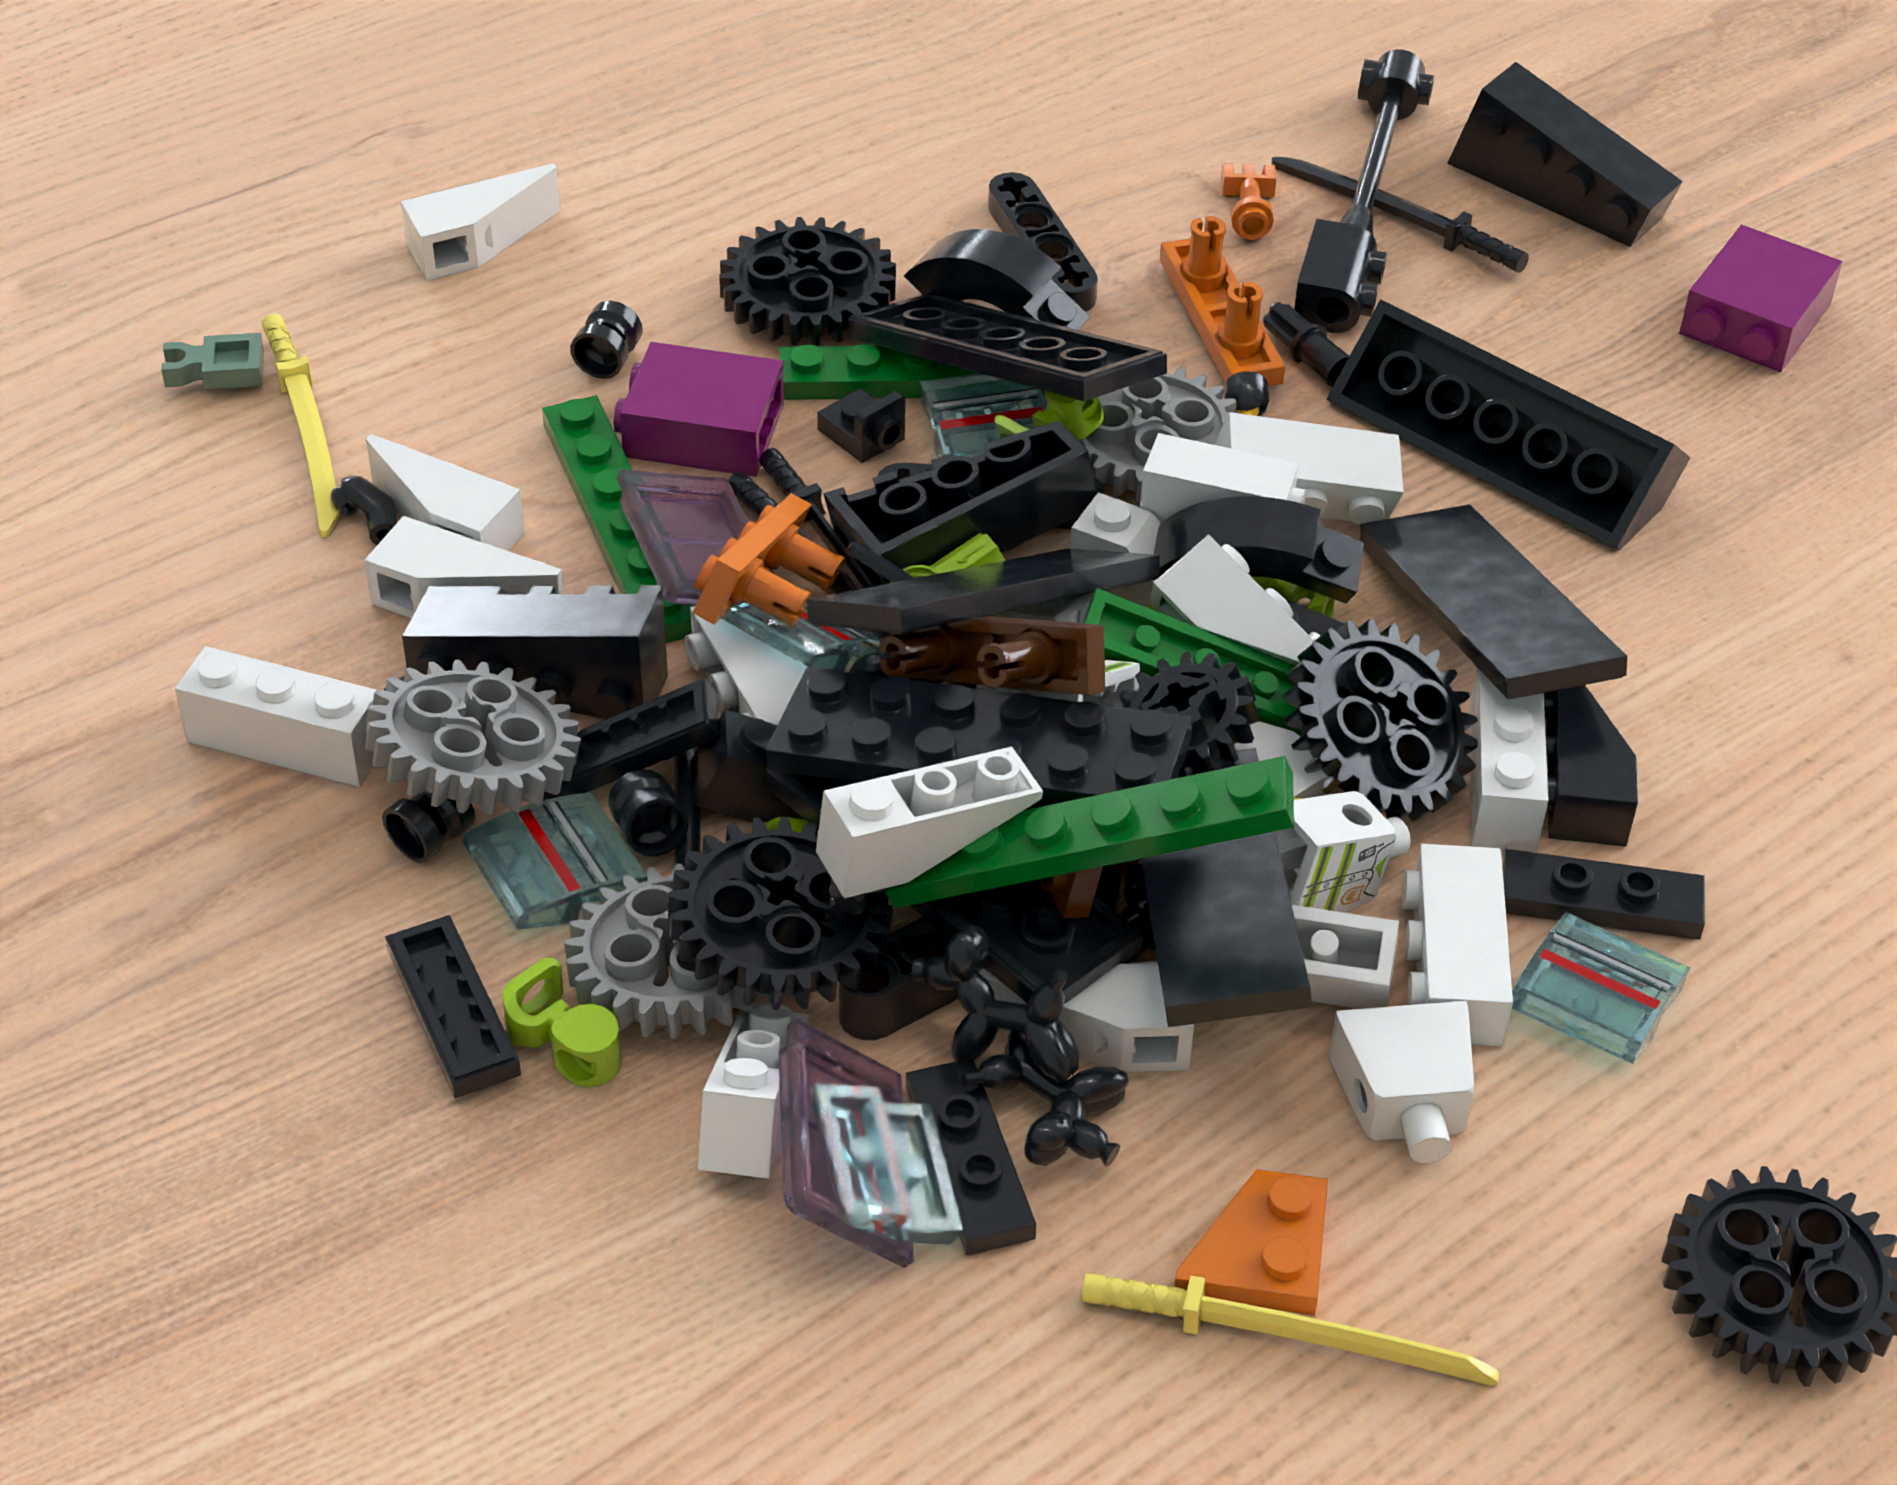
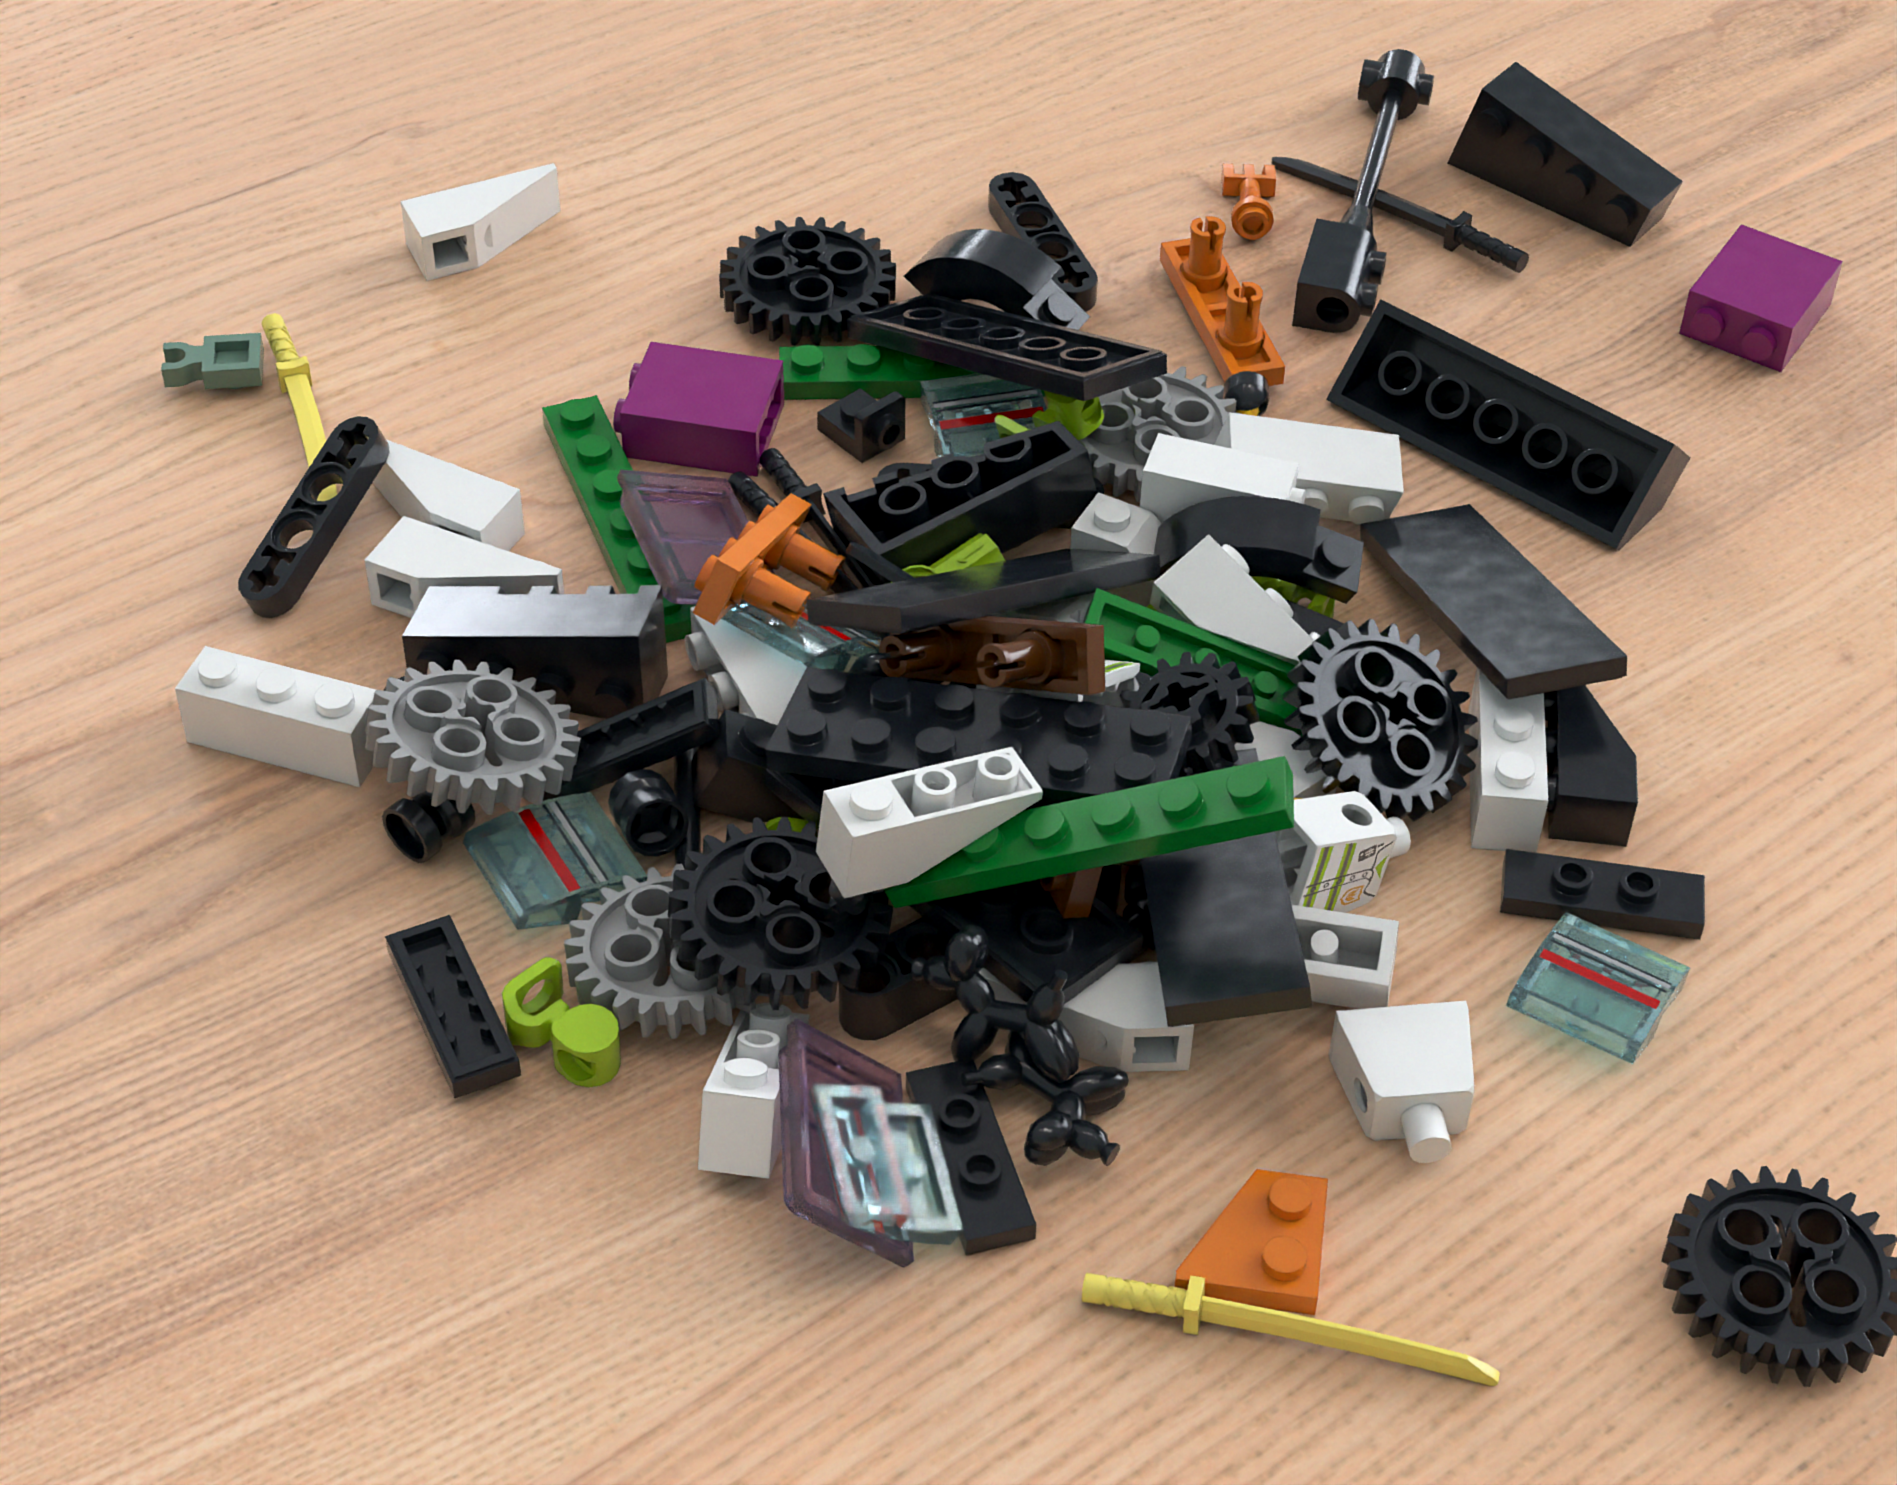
(281, 574): none -> black beam
(360, 494): black arm -> none
(606, 339): black wheel -> none
(1306, 341): black axle -> none
(1460, 935): white brick -> none

